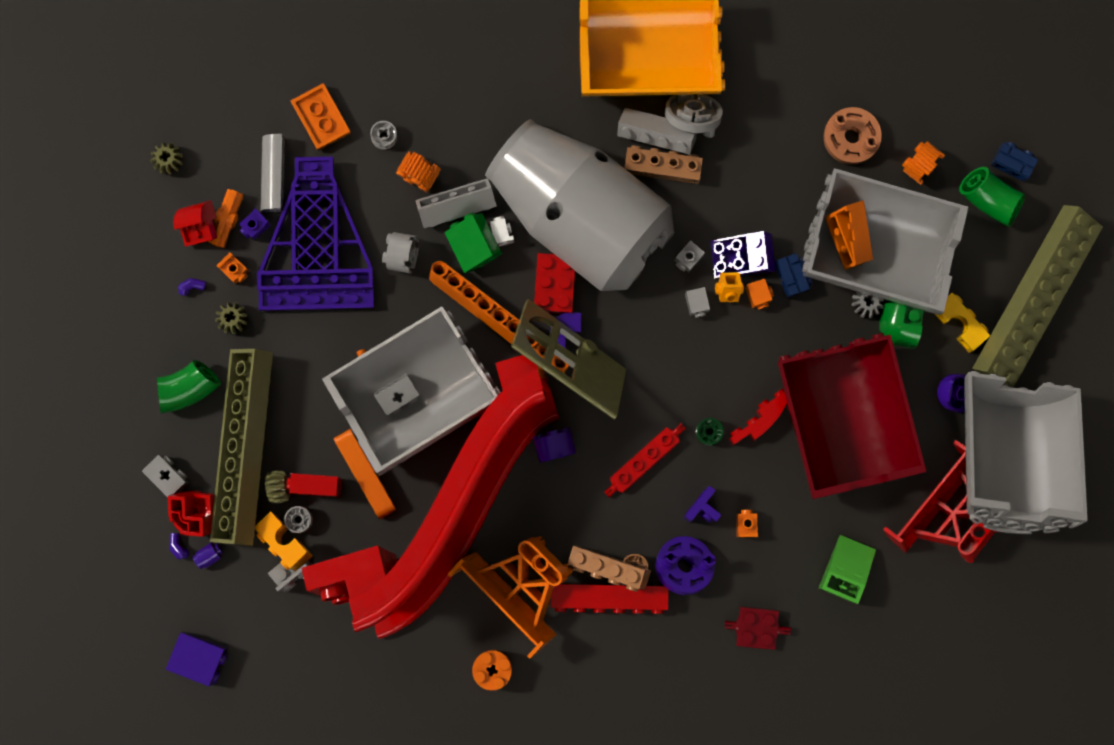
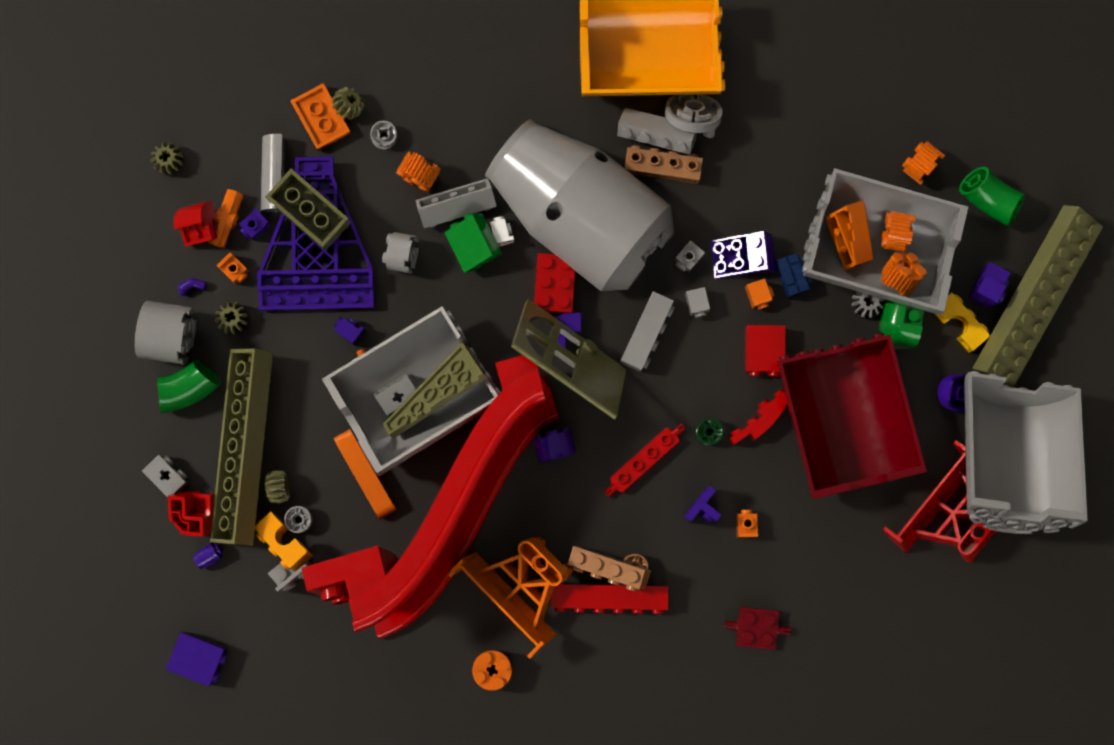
(165, 332): none -> light grey brick
(175, 548): dark purple arm -> none
(308, 209): none -> olive brick
(315, 485): red brick -> none
(347, 103): none -> olive gear
(349, 330): none -> dark purple brick
(448, 381): none -> olive wing
(481, 299): orange beam -> none
(646, 332): none -> light grey brick
(701, 565): dark purple piece -> none
(729, 287): light orange brick -> none
(763, 348): none -> red brick
(840, 124): nougat piece -> none
(848, 569): bright green slope -> none
(897, 232): none -> orange brick
(903, 273): none -> orange brick
(990, 286): none -> dark purple brick
(1014, 161): dark blue brick -> none

